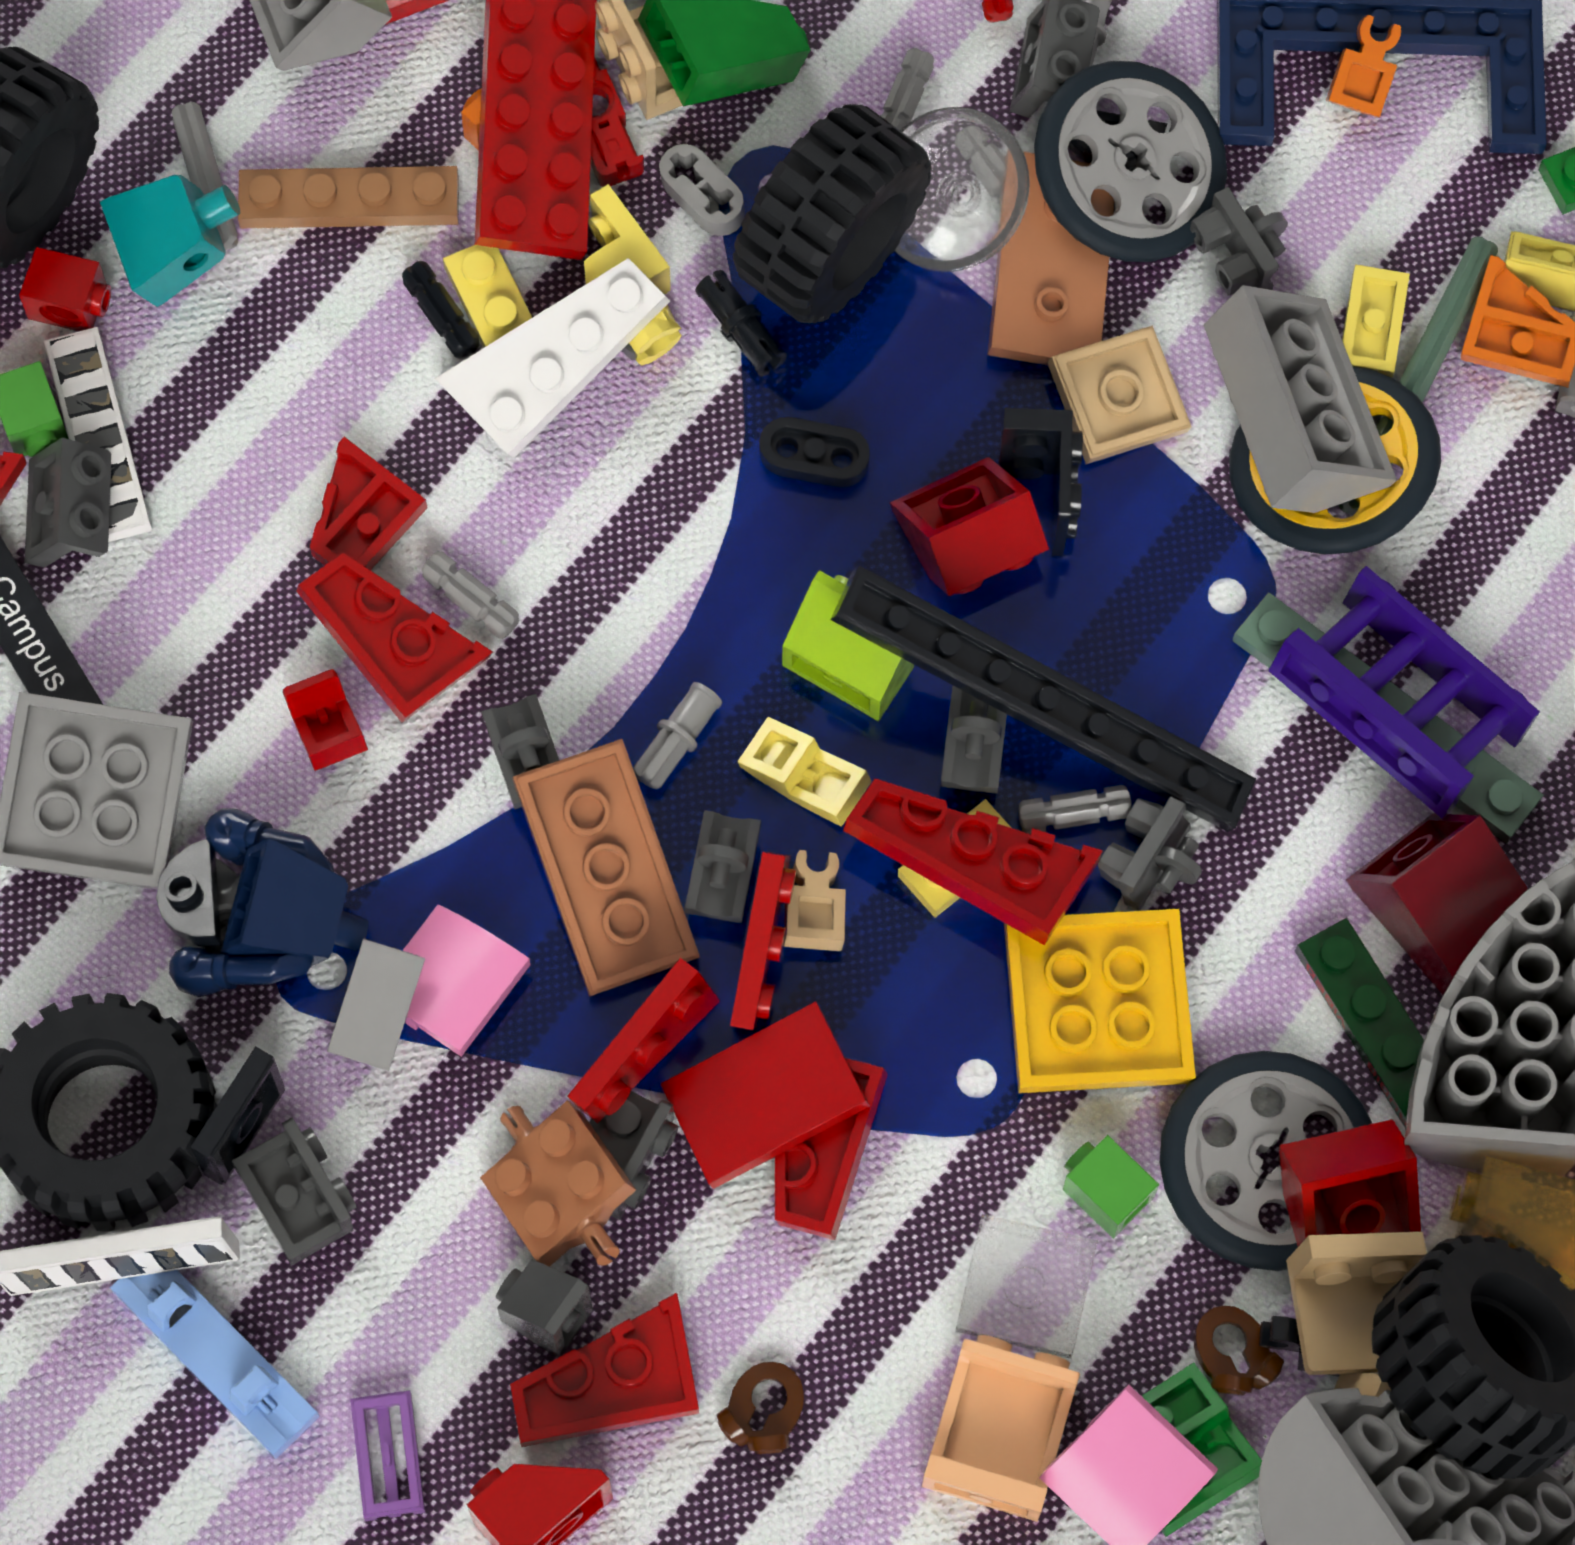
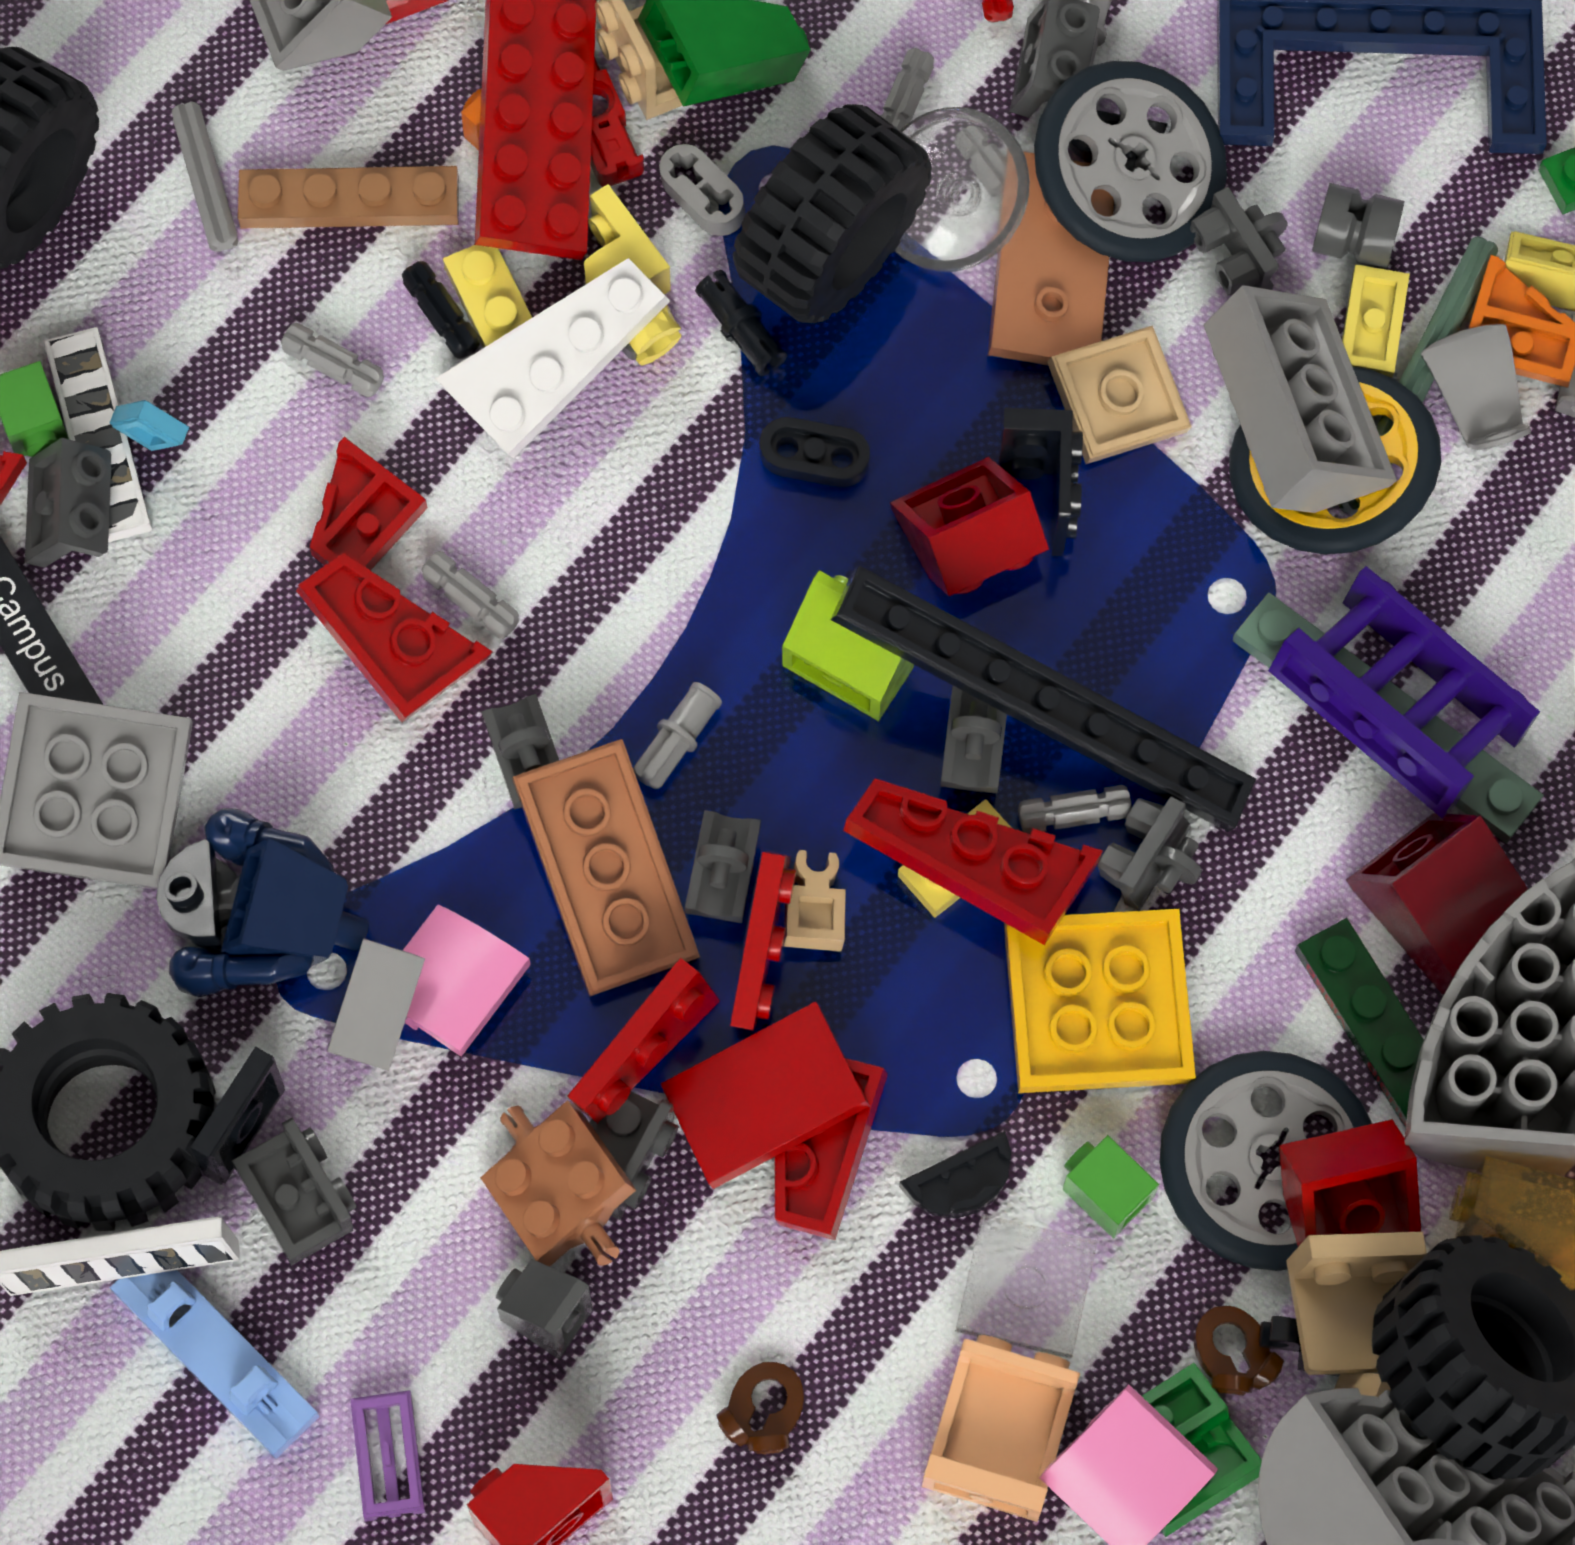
(64, 290): red brick -> none
(148, 425): none -> medium azure tile
(168, 233): teal torso -> none
(324, 719): red bracket -> none
(332, 359): none -> light grey axle
(613, 1383): red wing -> none
(804, 772): light yellow slope -> none
(963, 1181): none -> black plate
(1358, 226): none -> dark grey wheel
(1363, 76): orange plate -> none
(1479, 384): none -> light grey piece

